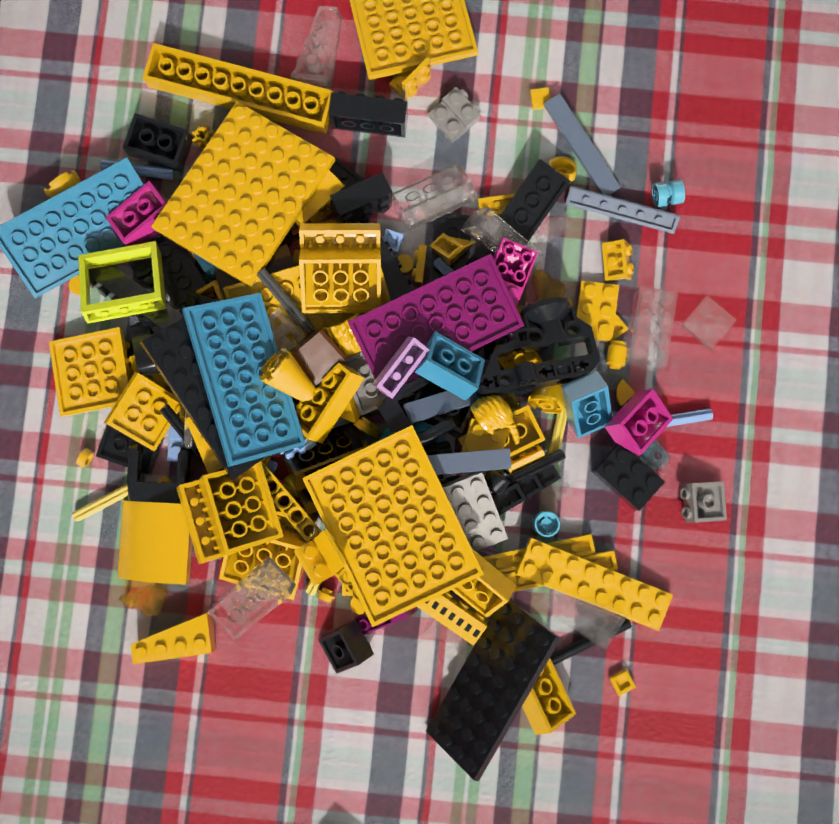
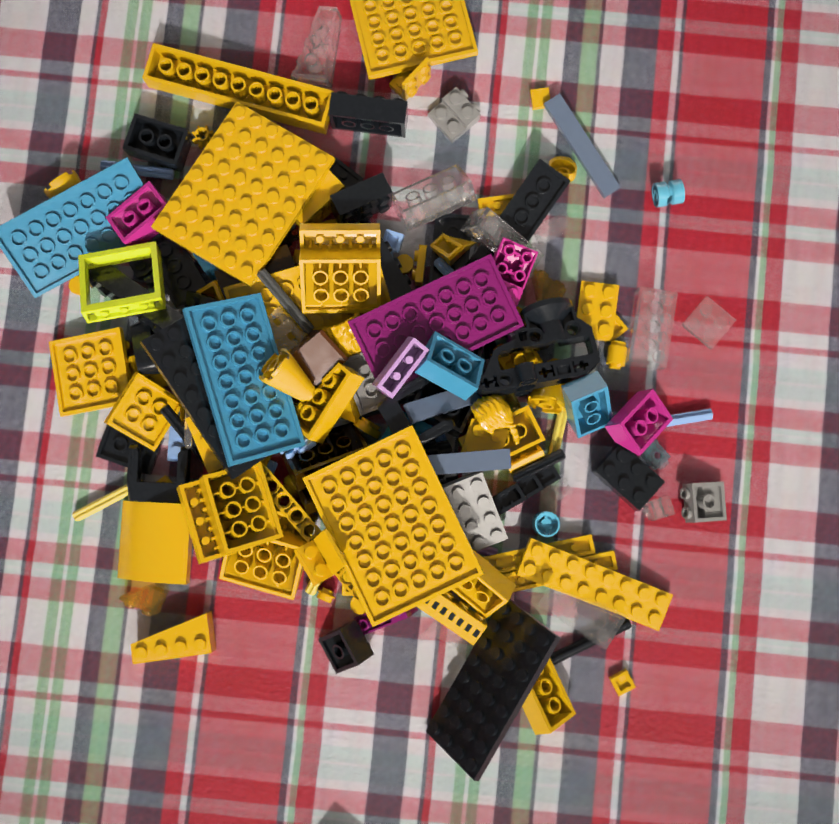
(85, 457): yellow tile -> none
(252, 598): clear brick -> none
(497, 481): black head -> none
(617, 260): yellow bracket -> none
(622, 209): tile -> none
(623, 392): yellow tile -> none
(658, 508): none -> clear brick

